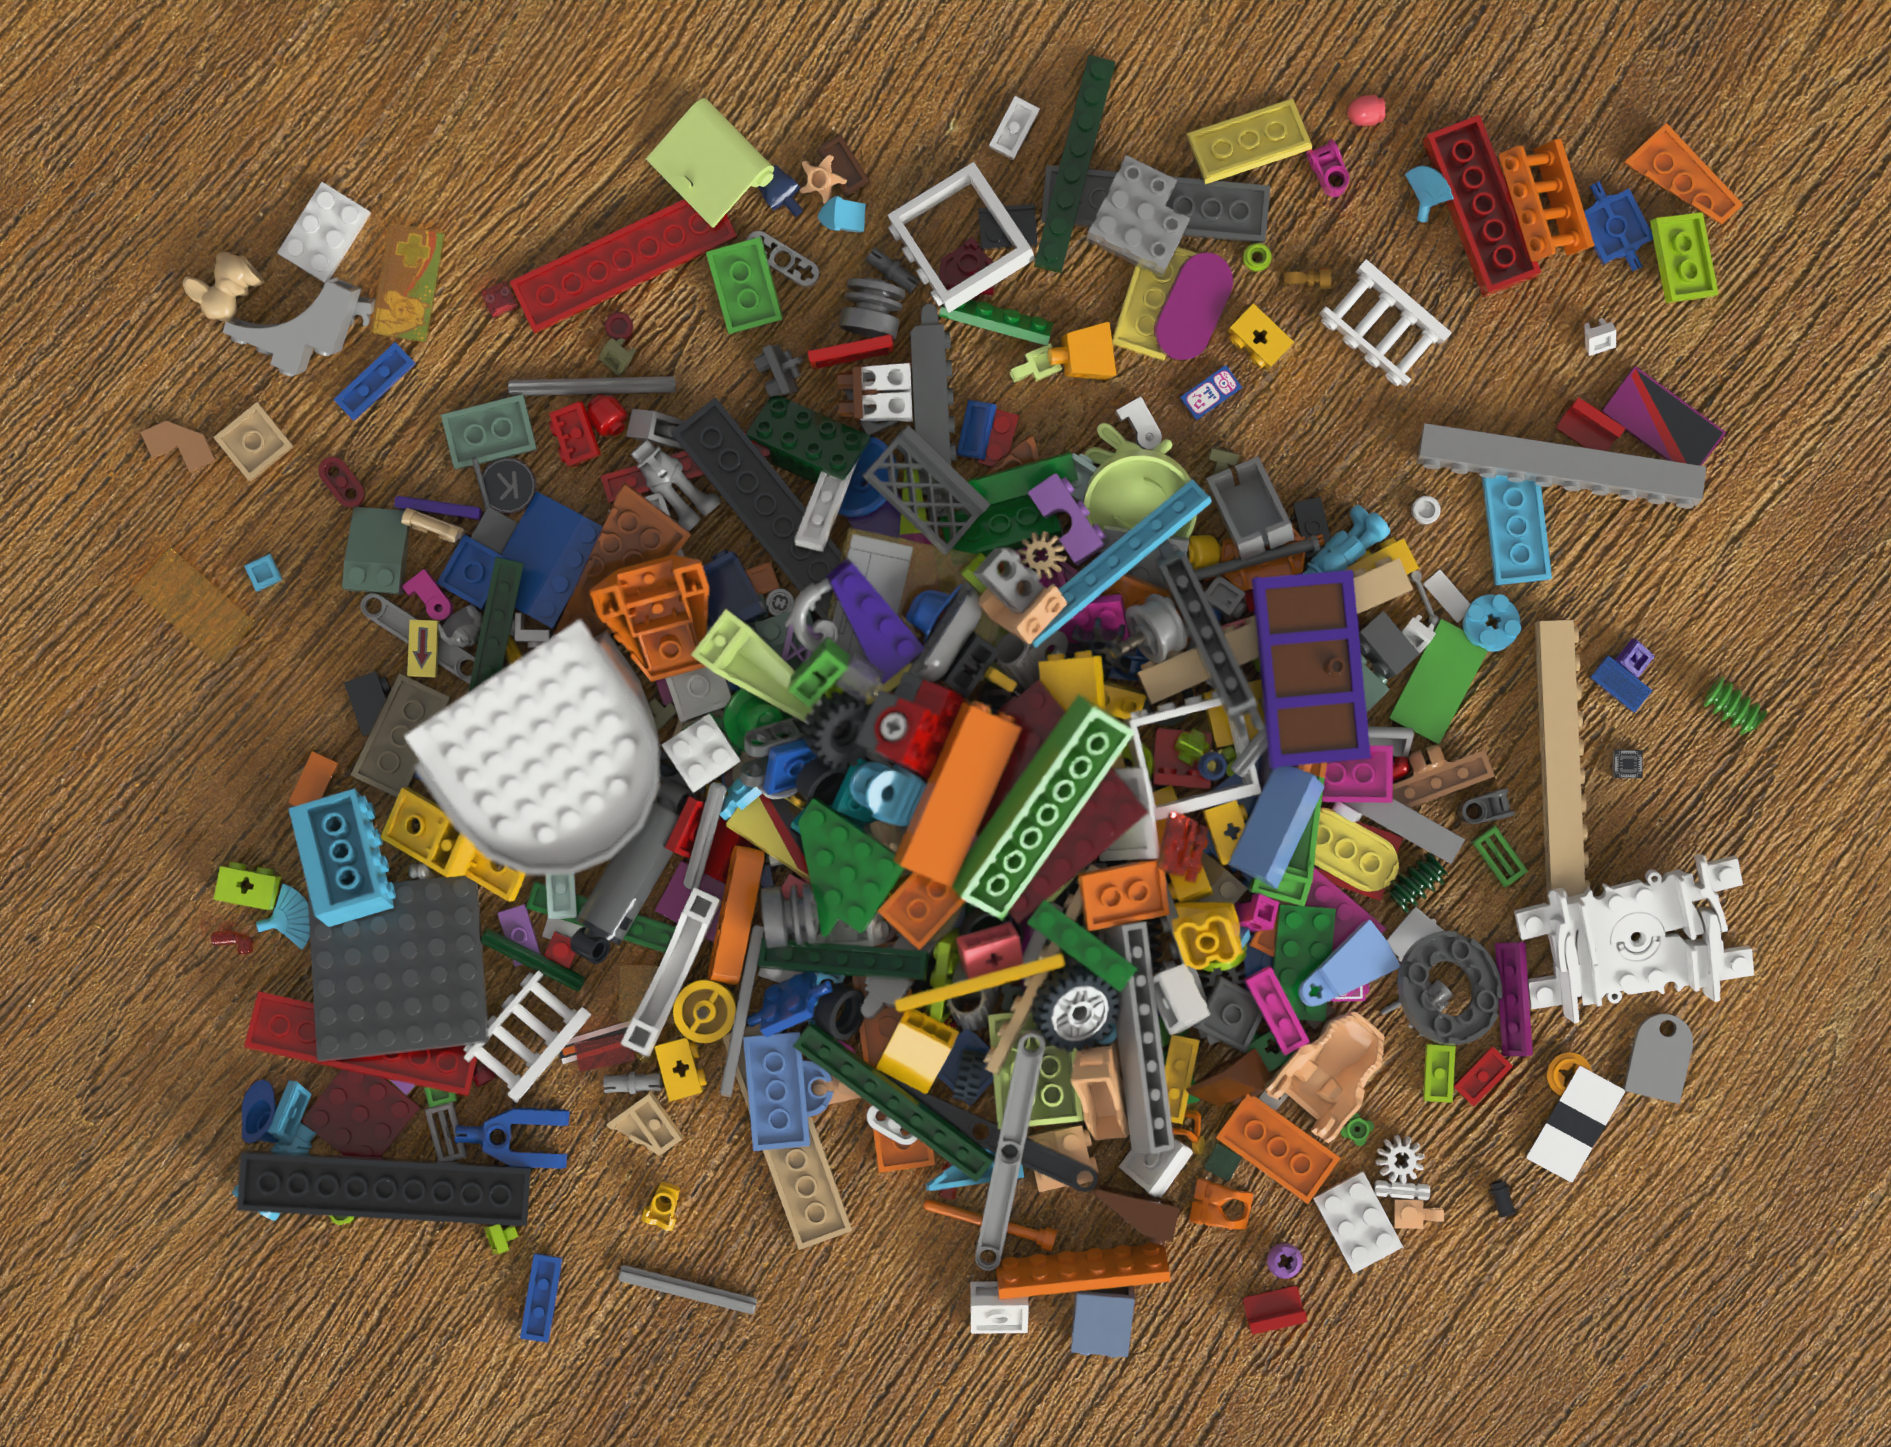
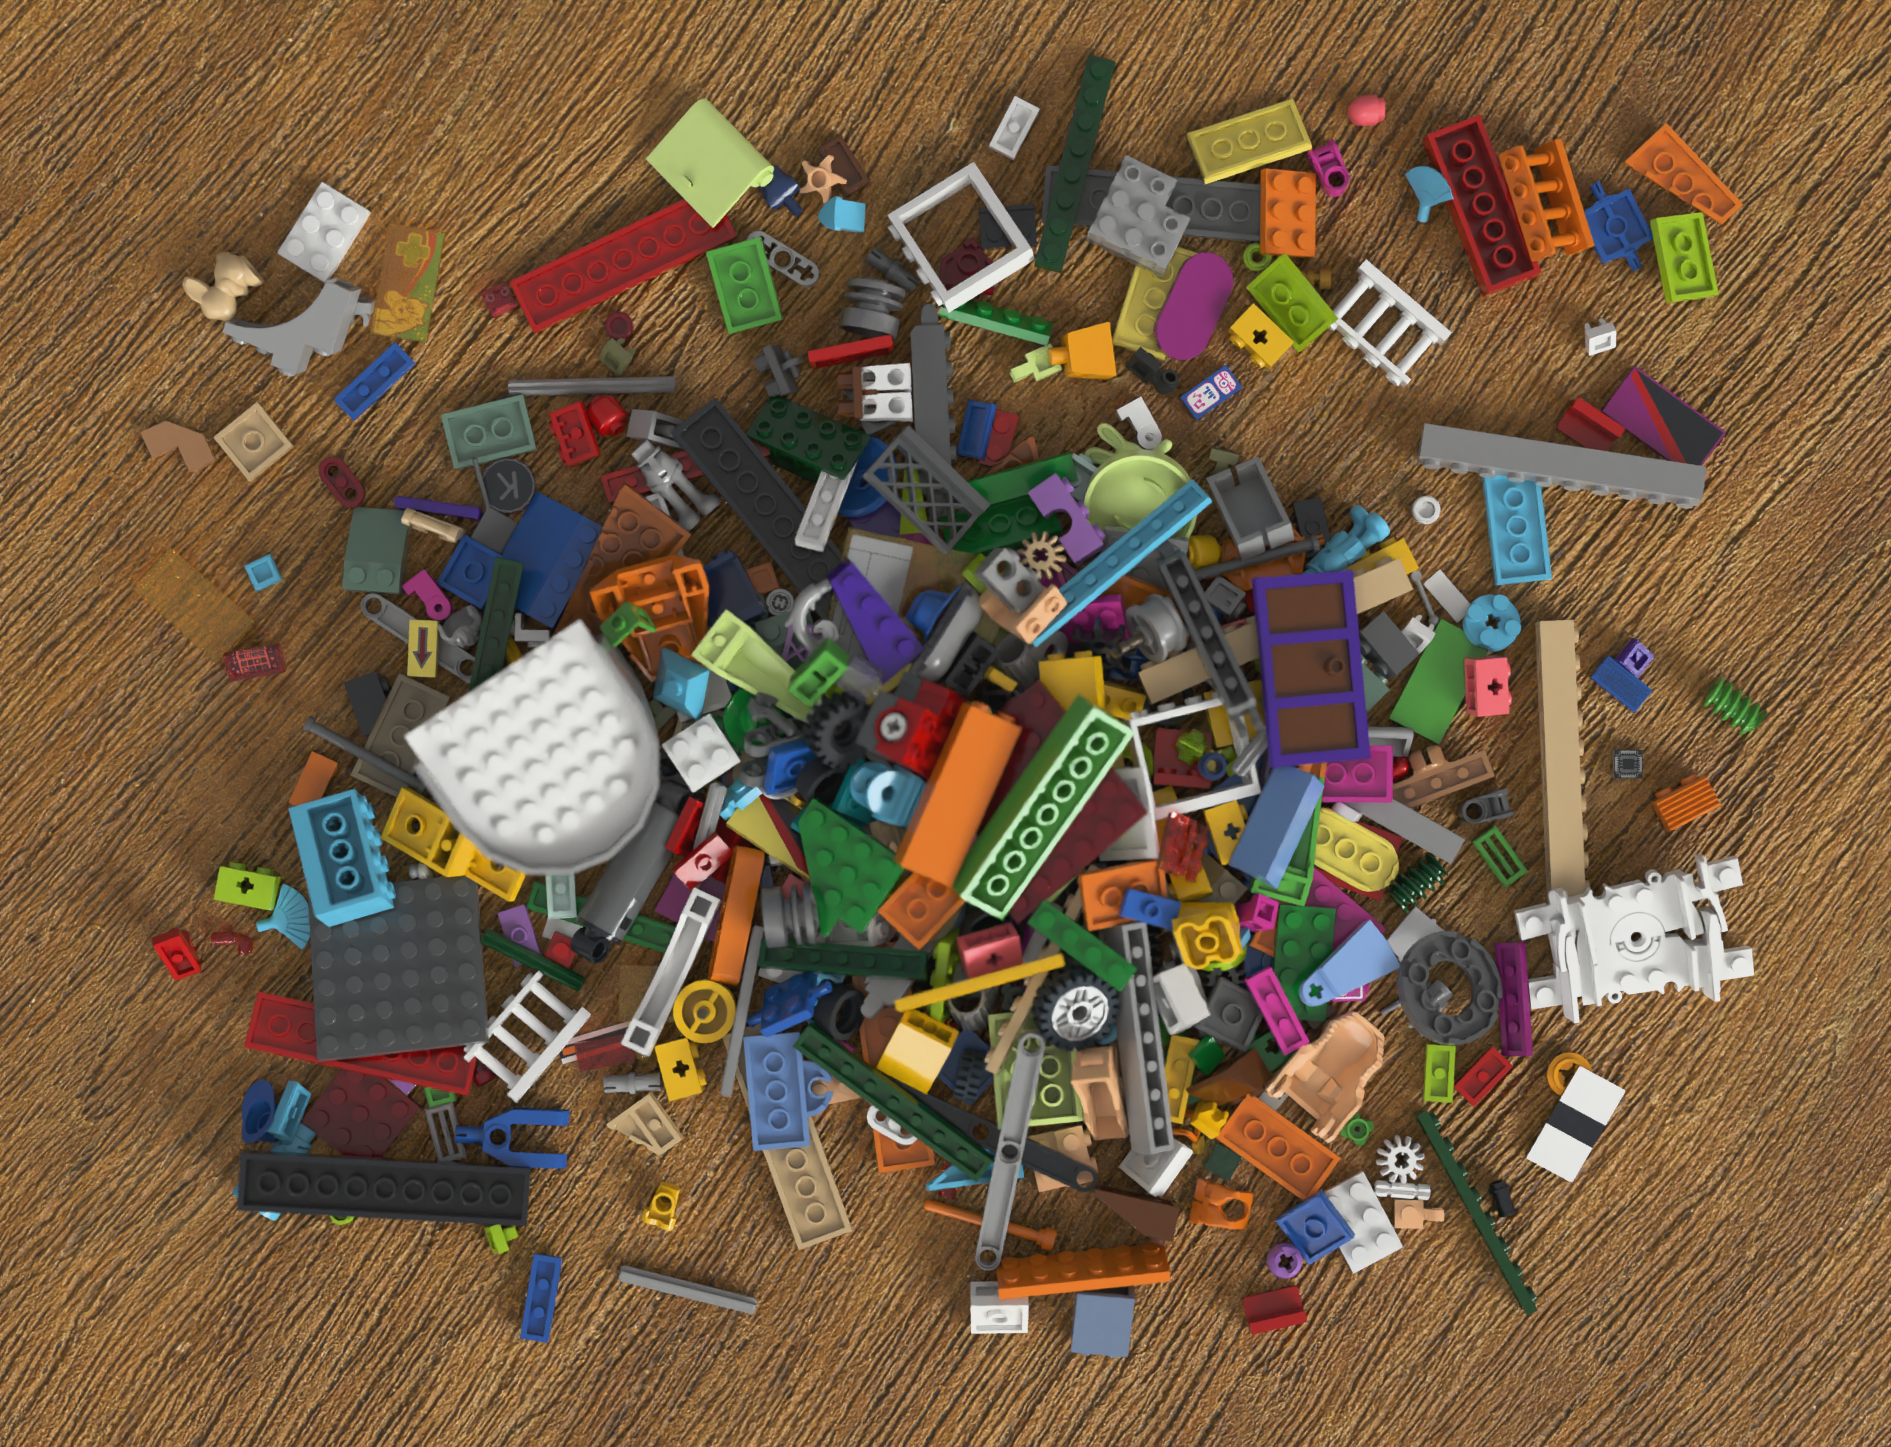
(177, 953): none -> red slope
(254, 662): none -> clear red tile
(365, 755): none -> dark grey bar
(624, 621): none -> bright green bracket
(681, 684): none -> medium azure slope
(702, 861): none -> plate
(768, 711): none -> dark grey bar
(1147, 369): none -> pearl dark grey plate
(1149, 908): none -> blue plate
(1206, 1055): none -> green tile
(1209, 1118): none -> yellow tile
(1287, 213): none -> orange plate
(1292, 302): none -> lime plate
(1315, 1227): none -> blue plate
(1479, 674): none -> coral brick
(1483, 1221): none -> dark green plate
(1658, 1061): light grey tile -> none
(1685, 801): none -> orange brick

